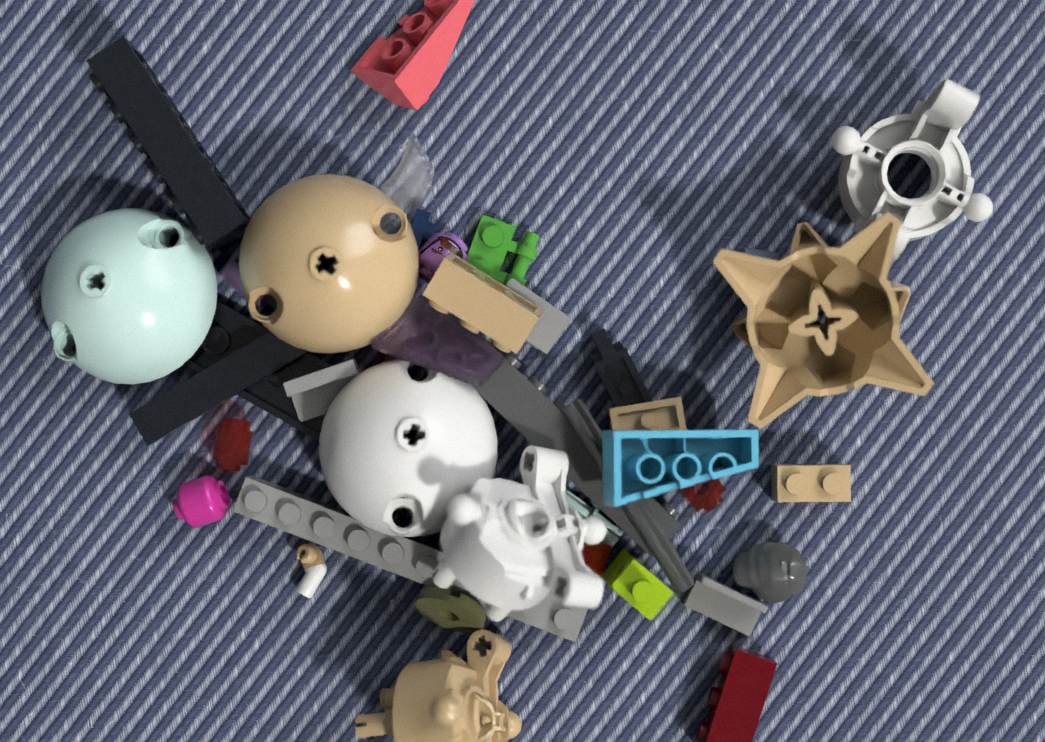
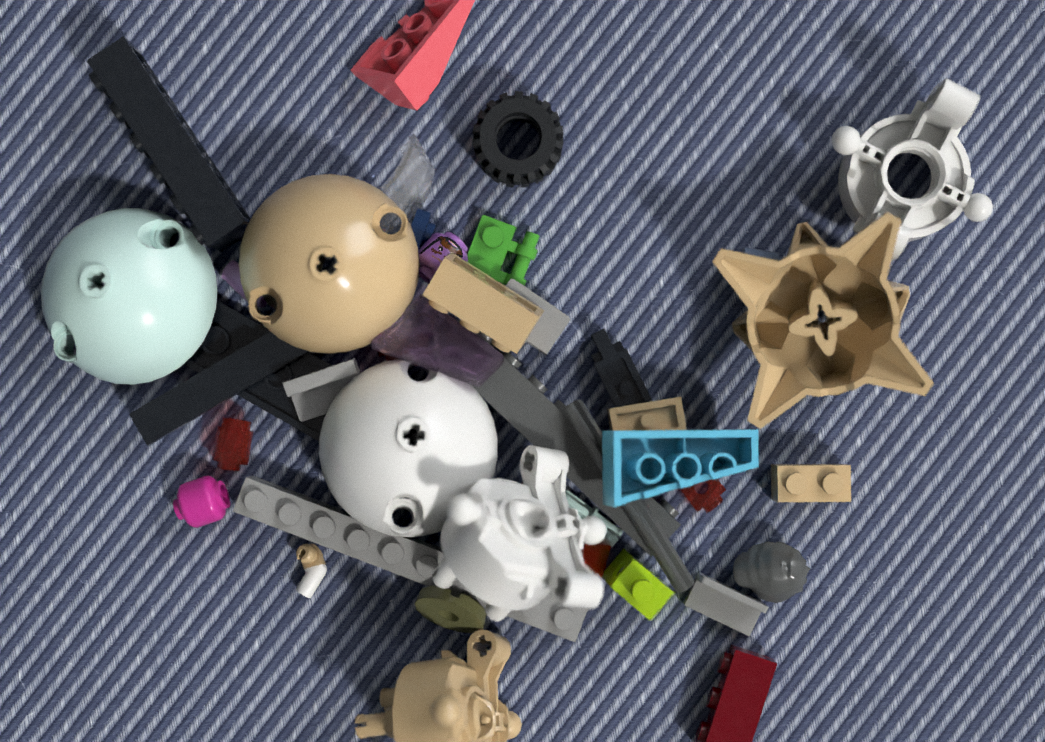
(525, 109): none -> black tyre

